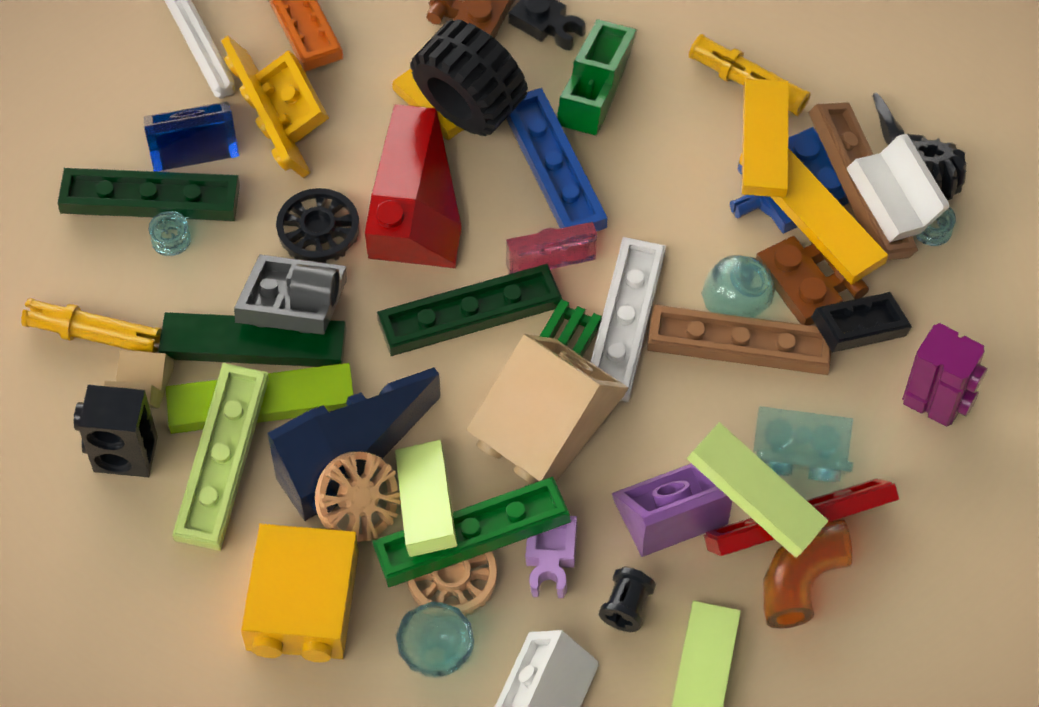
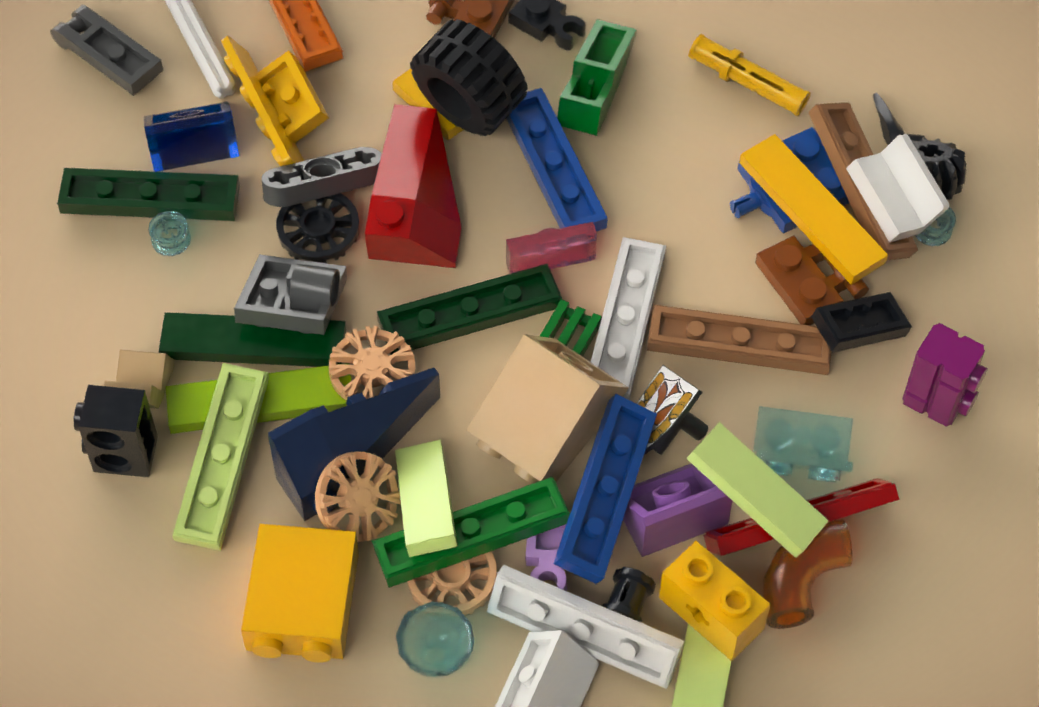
(73, 322): yellow pin -> none
(108, 49): none -> dark grey plate
(320, 177): none -> dark grey beam
(370, 365): none -> light nougat wheel
(598, 630): none -> white tile
(605, 489): none -> blue plate
(671, 400): none -> shield
(714, 600): none -> yellow brick
(739, 287): clear light blue hair -> none
(765, 137): yellow tile -> none

